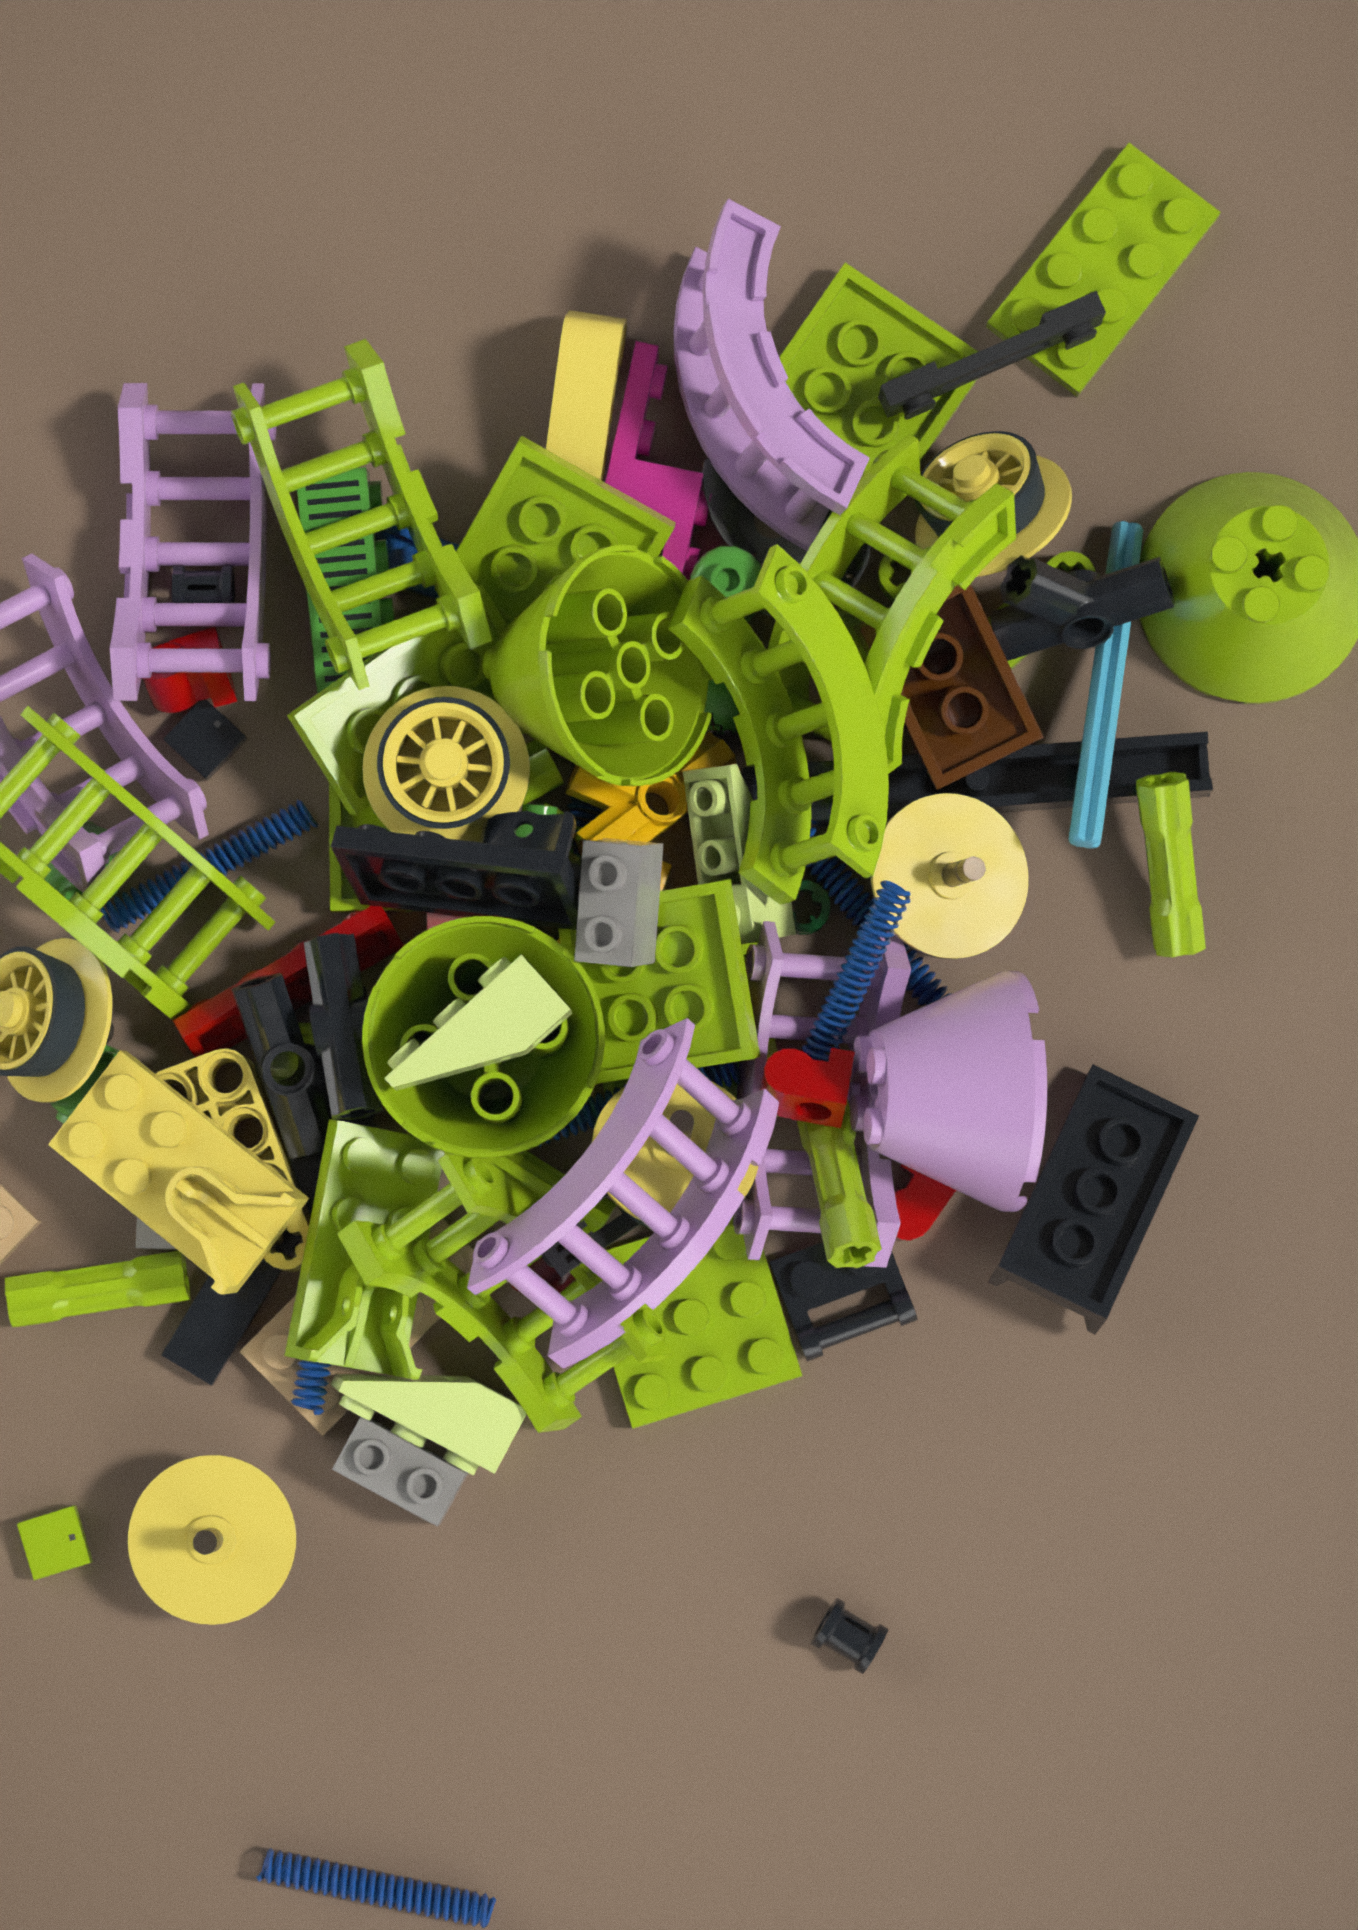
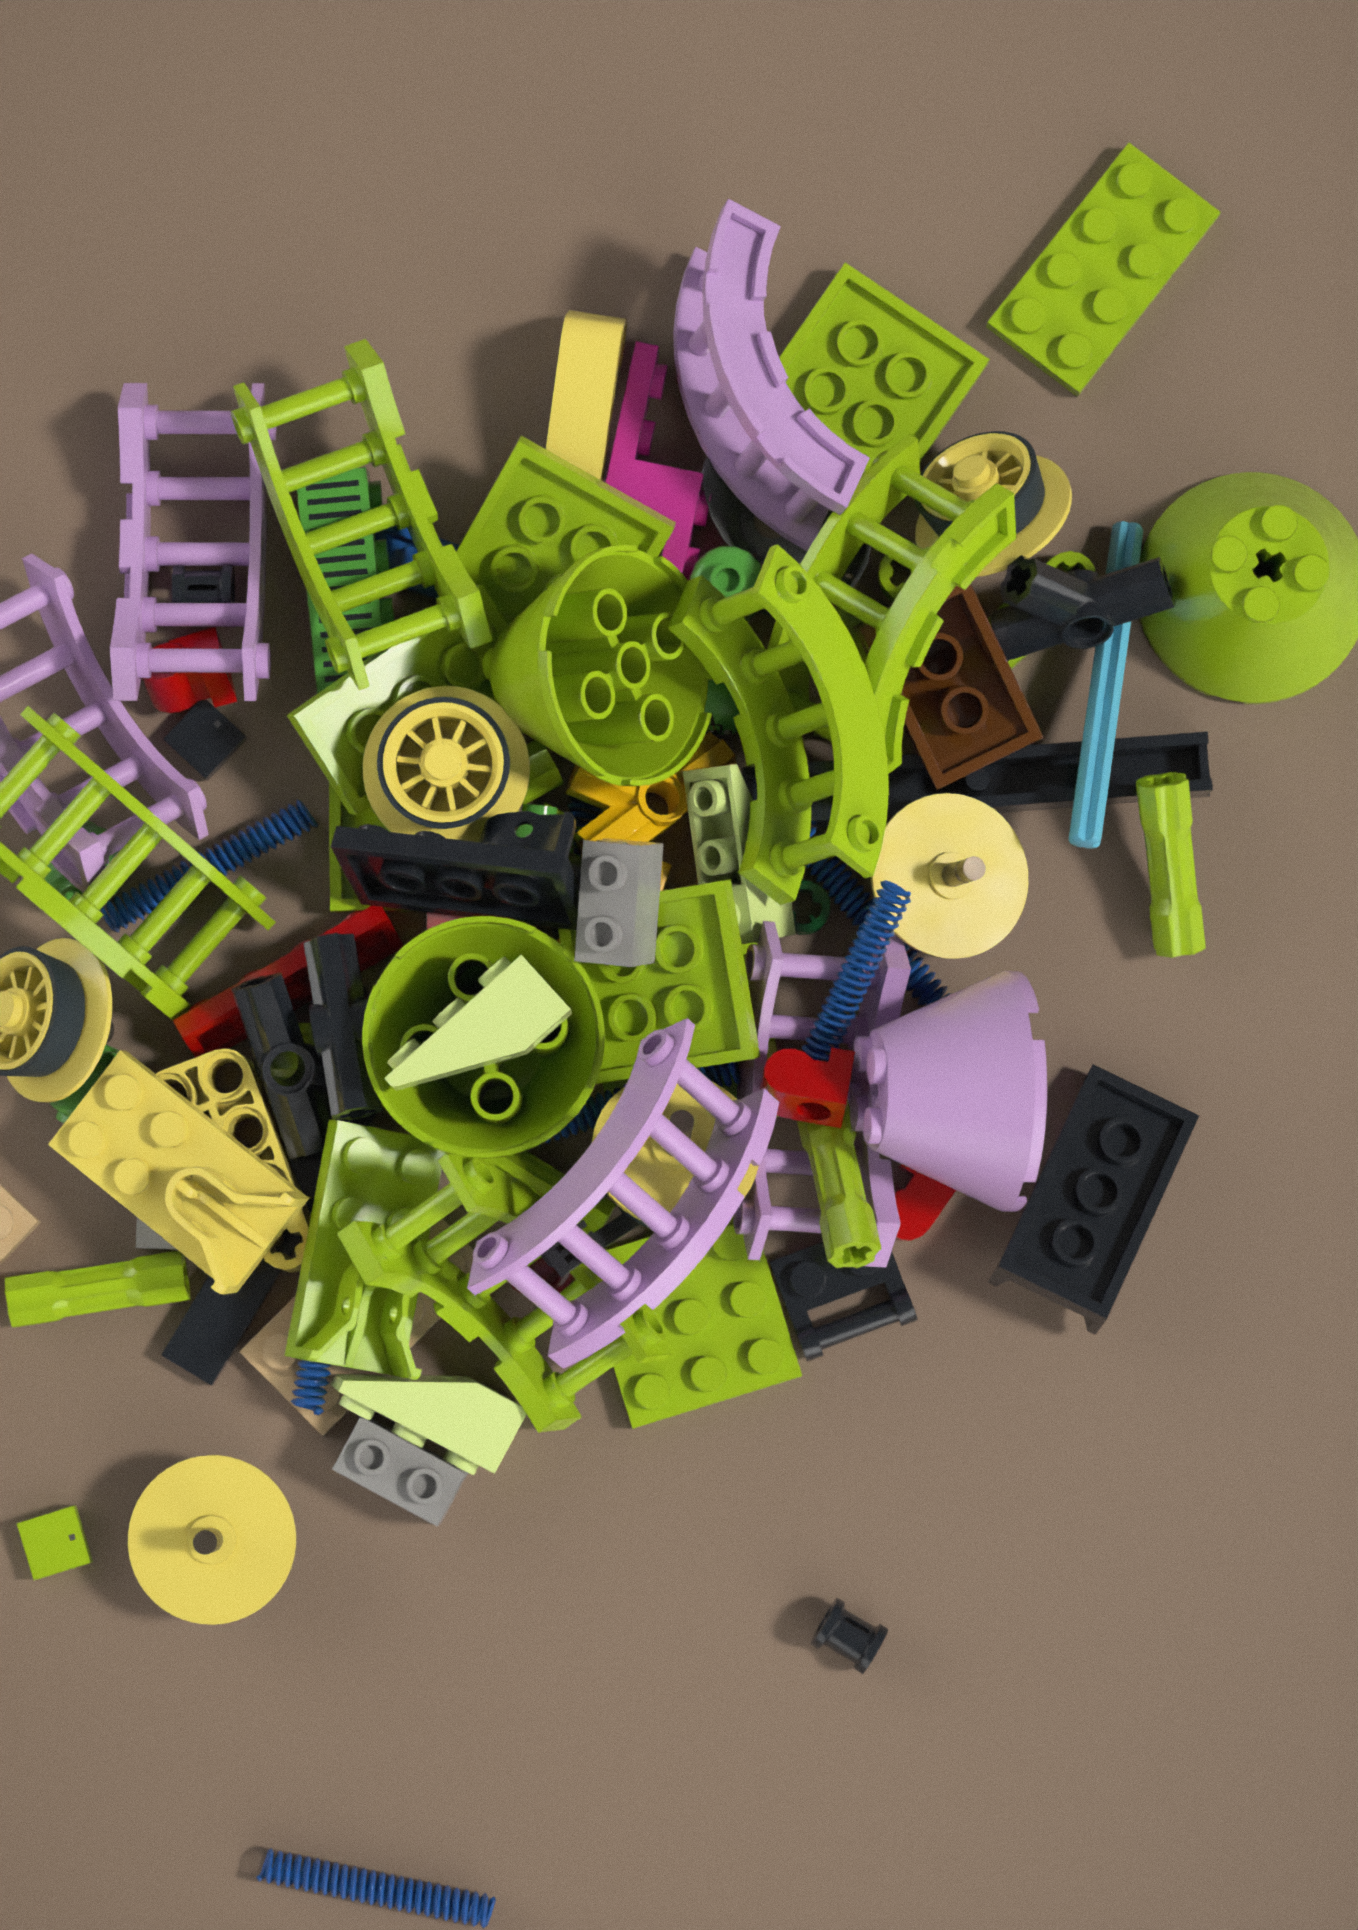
(1068, 323): black container -> none

